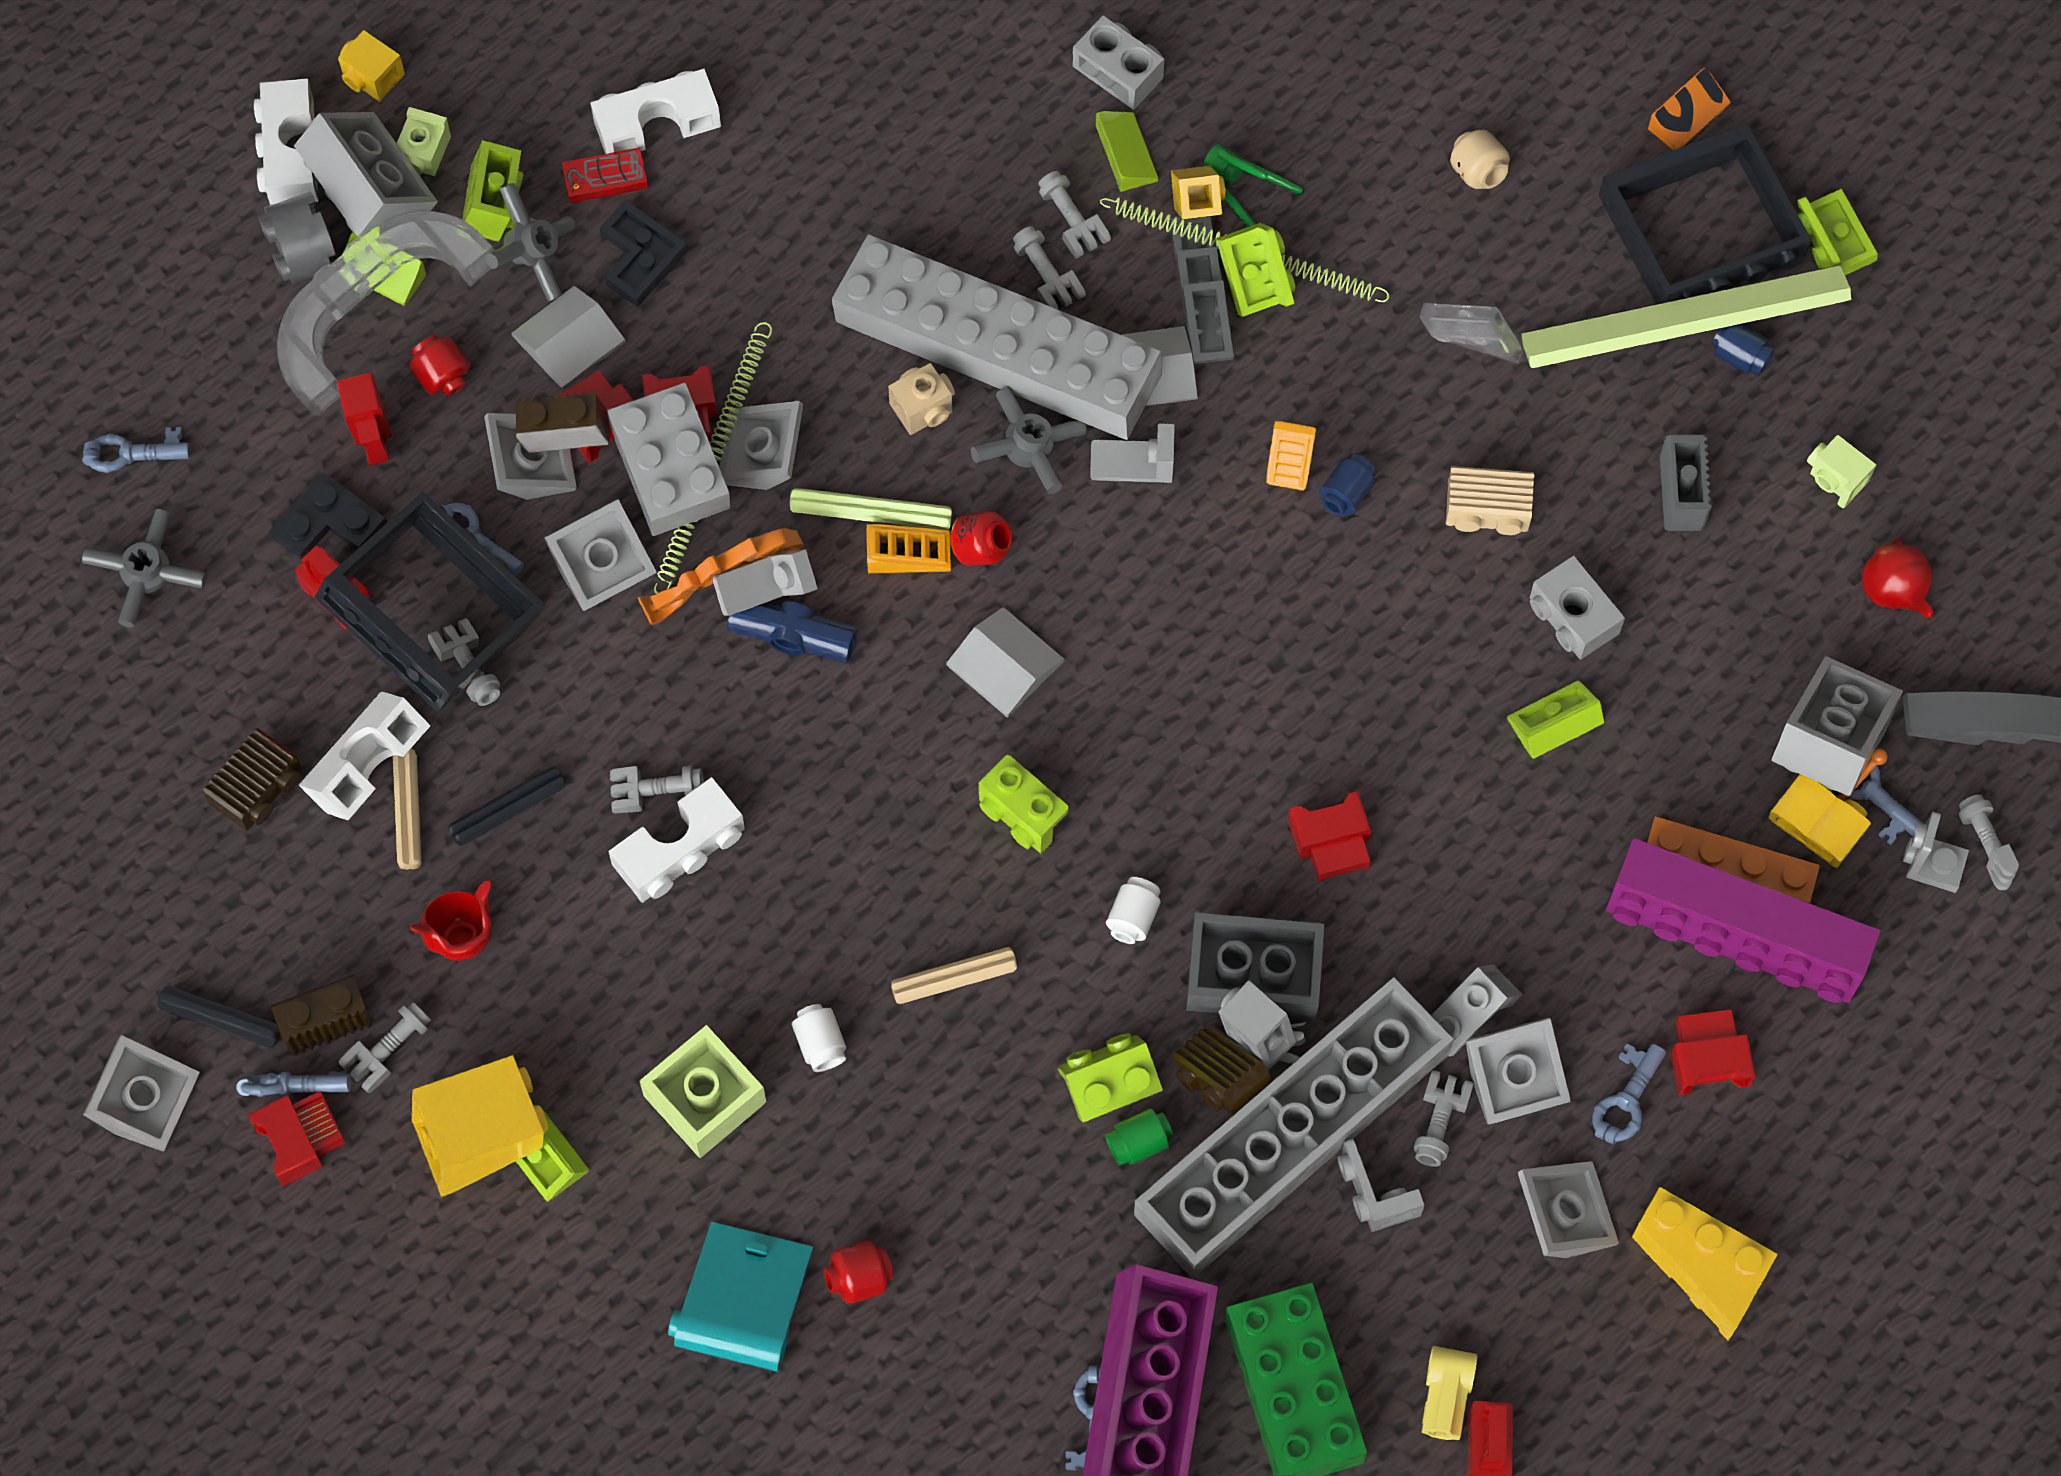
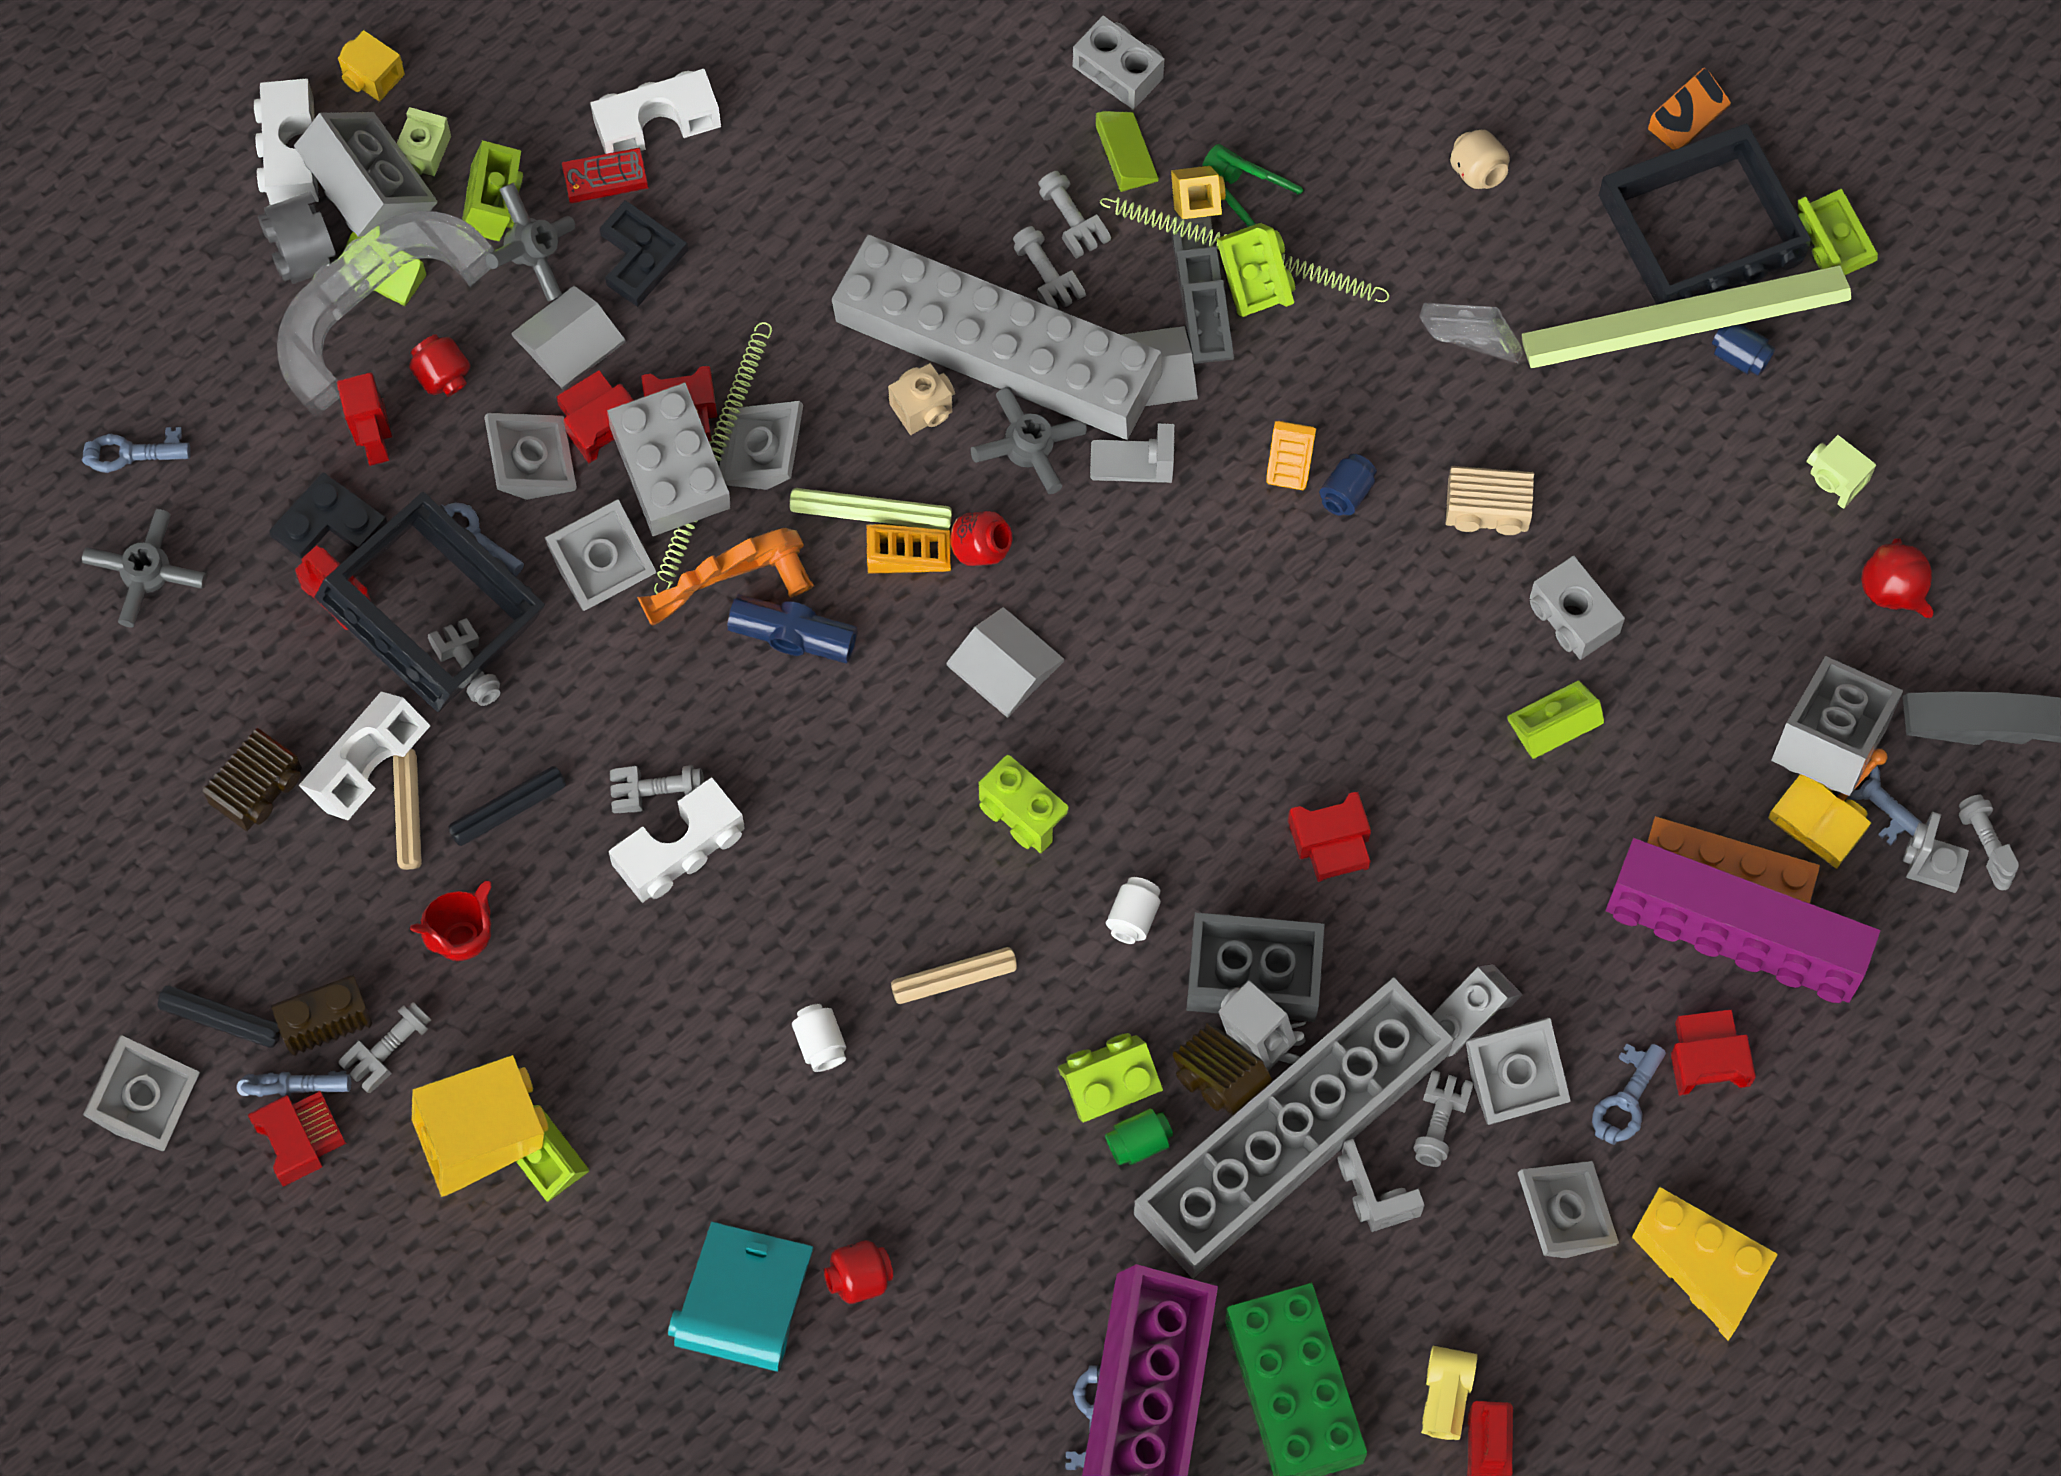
(561, 422): dark brown brick -> none
(703, 1091): yellowish green brick -> none
(764, 580): light grey bracket -> none
(1685, 482): dark grey brick -> none

